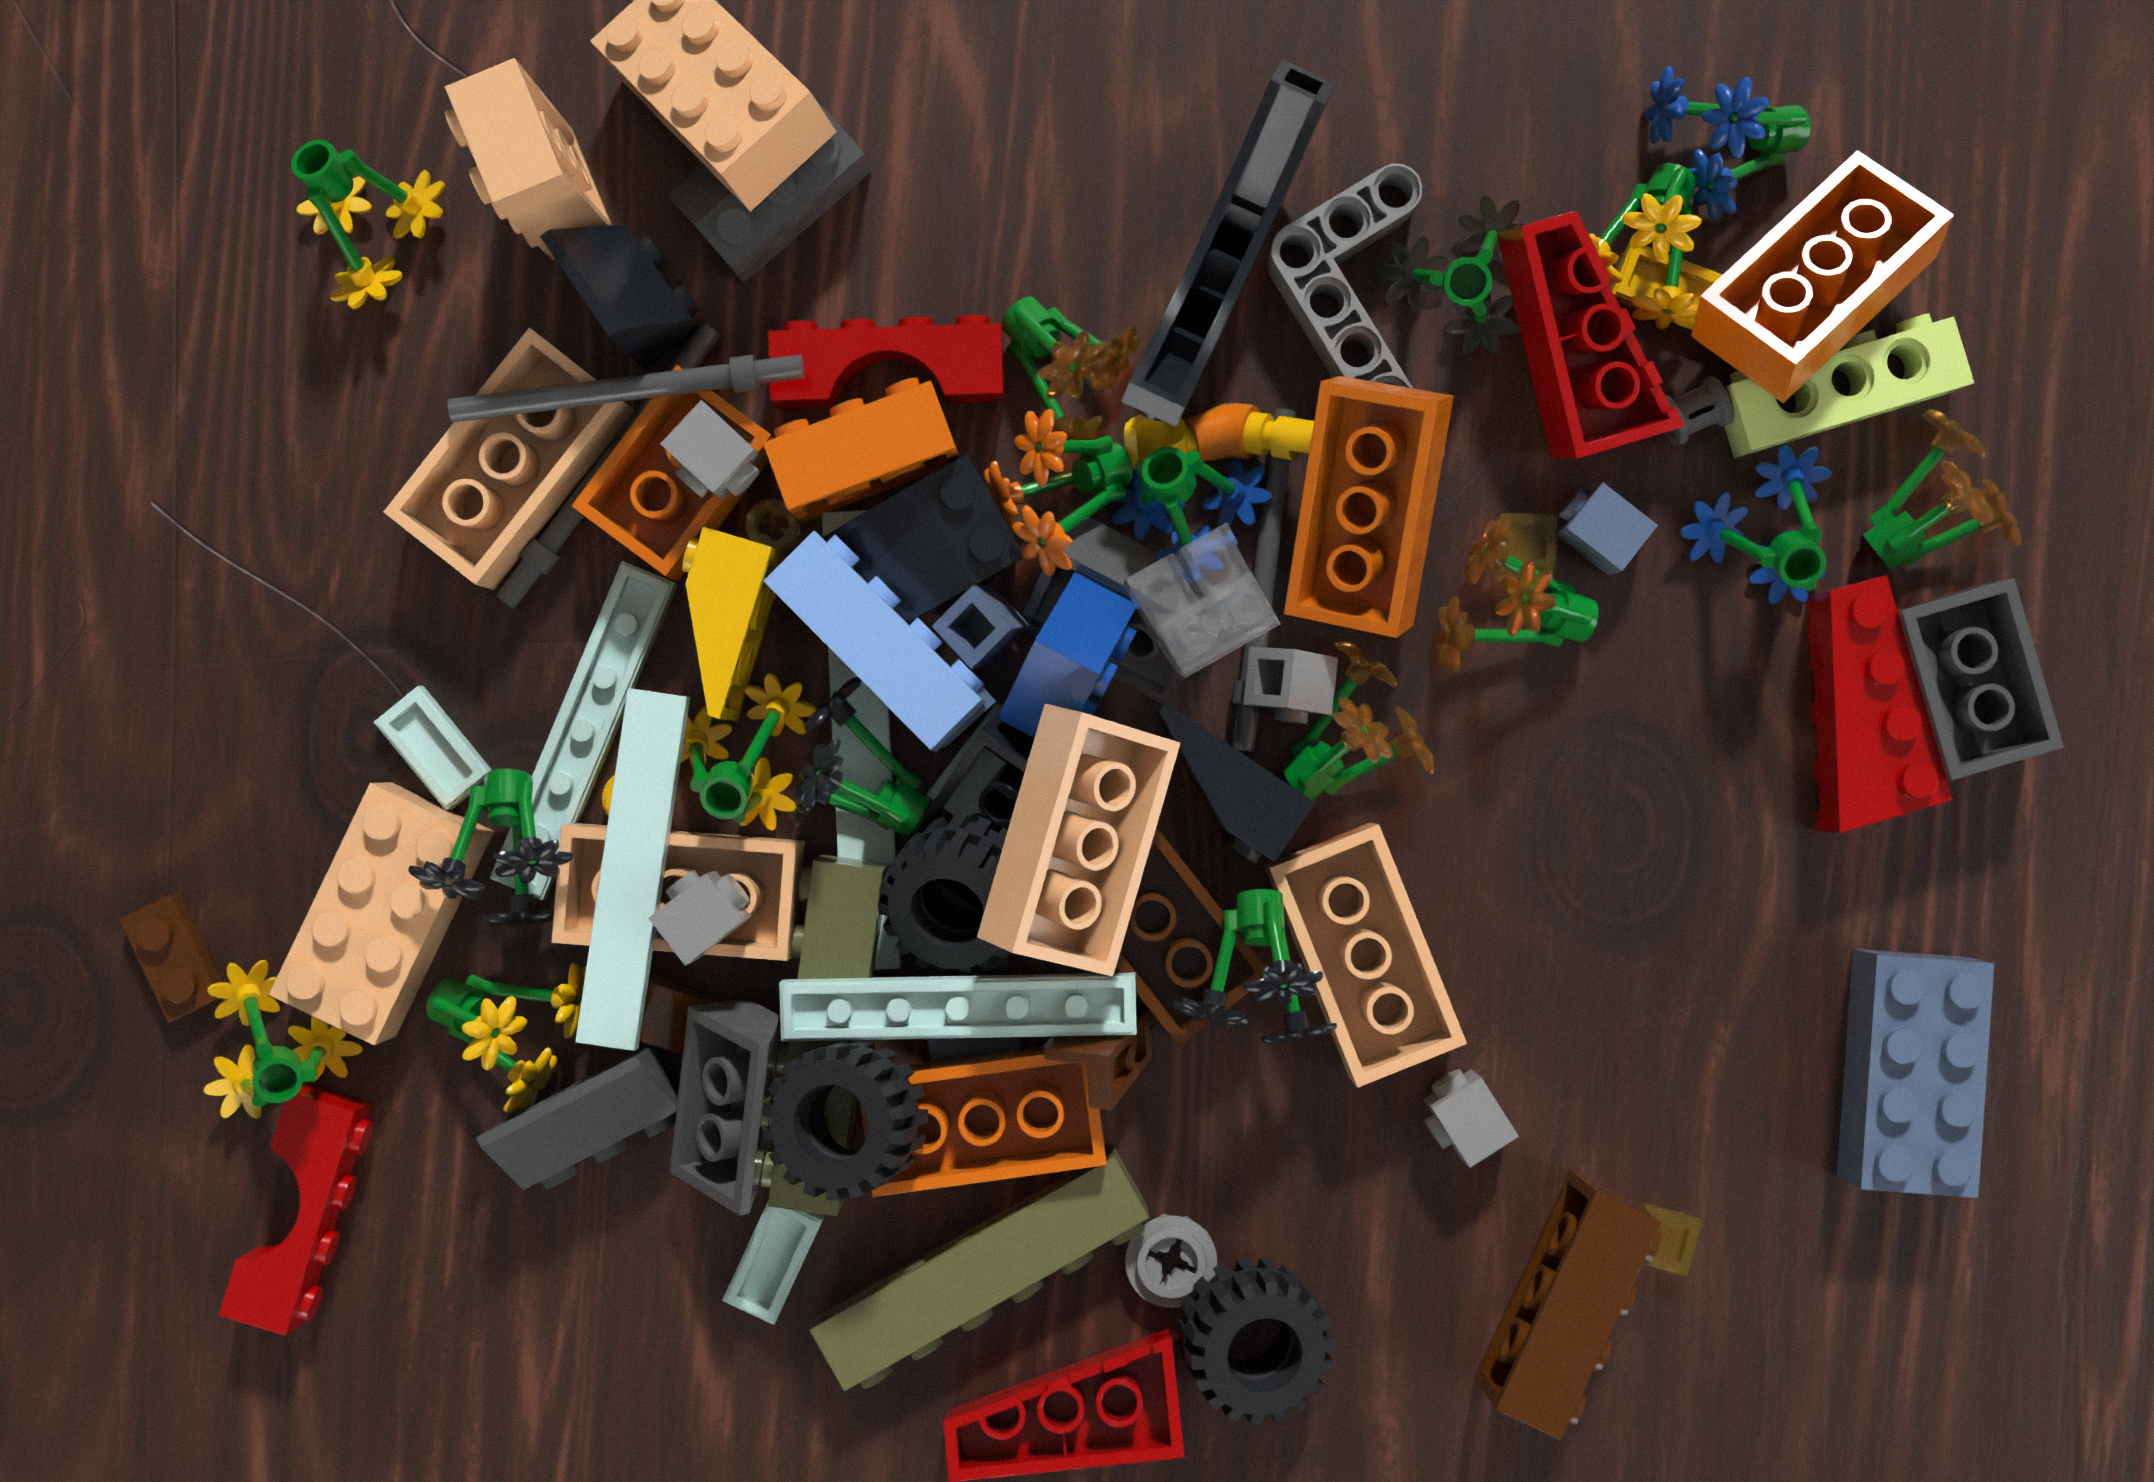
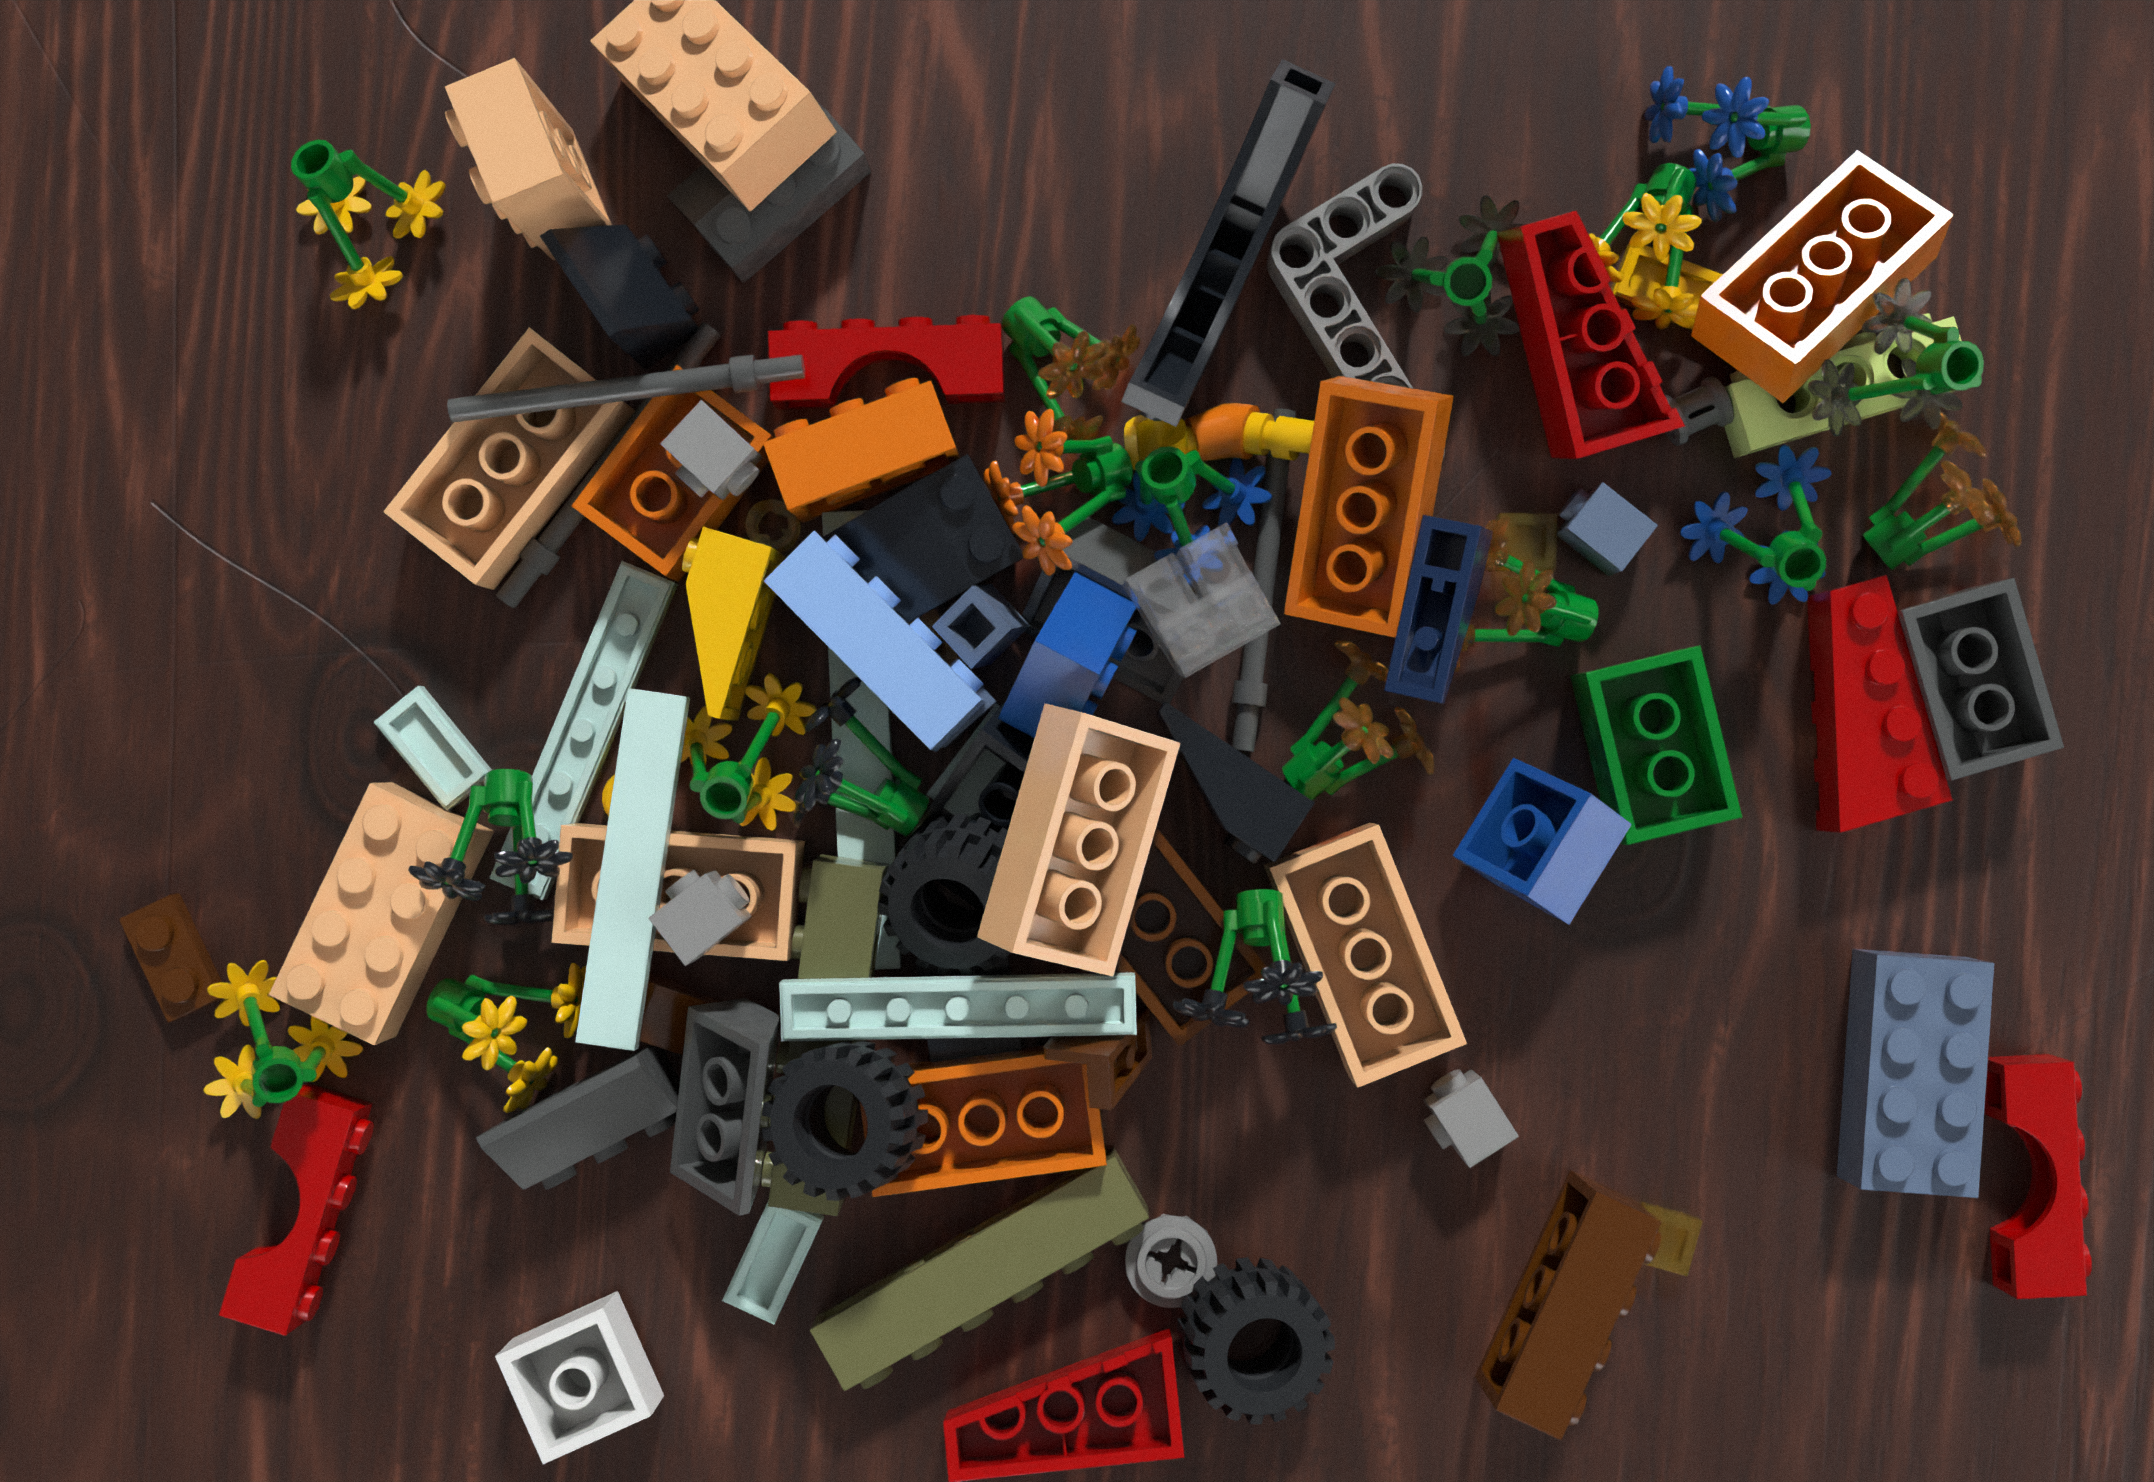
(580, 1377): none -> white brick
(1290, 683): light grey brick -> none
(1437, 607): none -> dark blue slope
(1542, 840): none -> blue brick
(1657, 744): none -> green brick
(1938, 369): none -> plant
(2042, 1244): none -> red arch

